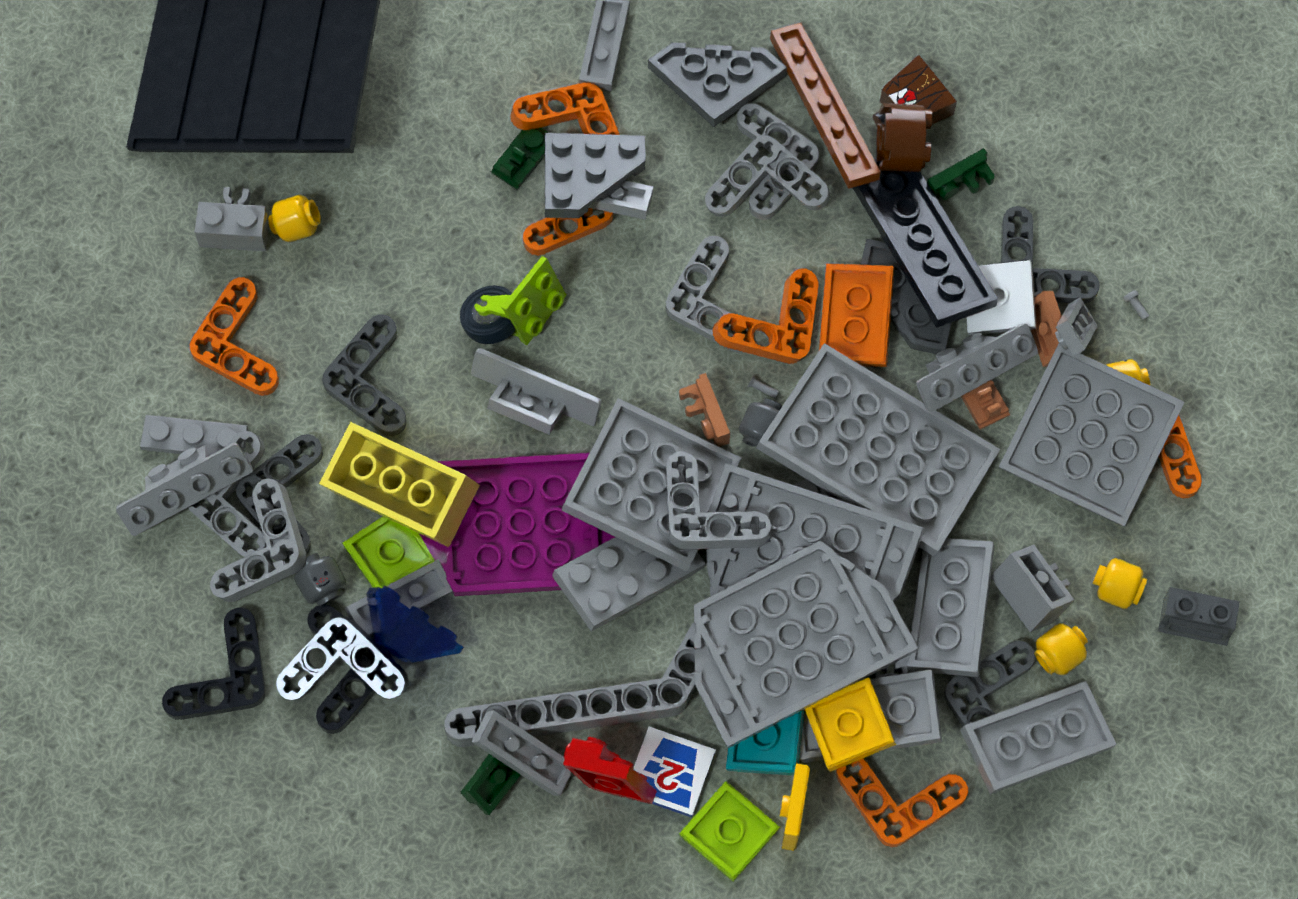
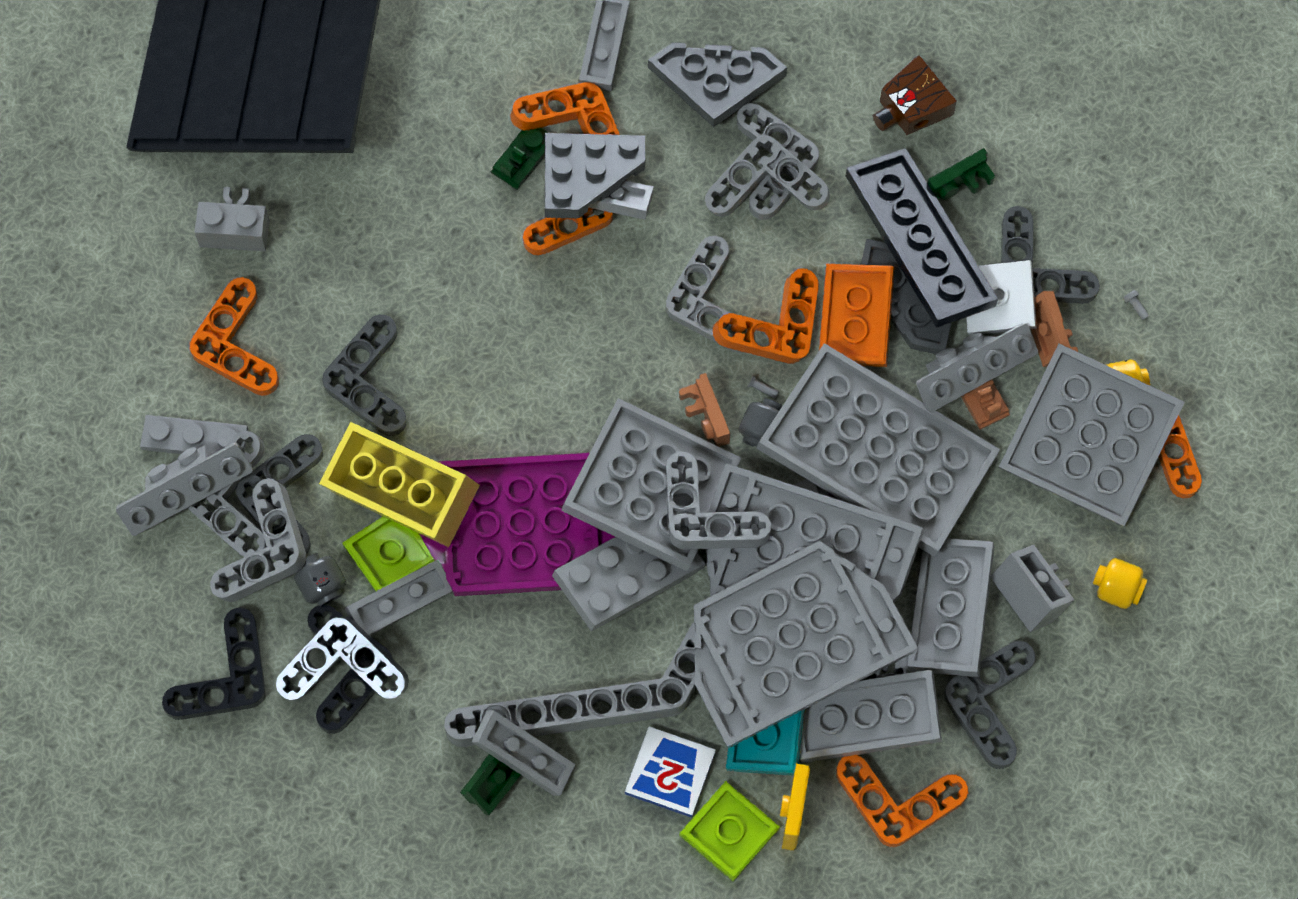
(294, 218): yellow head -> none
(406, 630): clear blue slope -> none
(496, 313): lime plate -> none
(531, 395): light grey bracket -> none
(606, 770): red plate -> none
(825, 105): plate -> none
(850, 725): yellow plate -> none
(902, 137): reddish brown brick -> none
(1038, 737): light grey plate -> none
(1061, 649): yellow head -> none
(1075, 327): light grey plate -> none
(1198, 616): dark grey window -> none

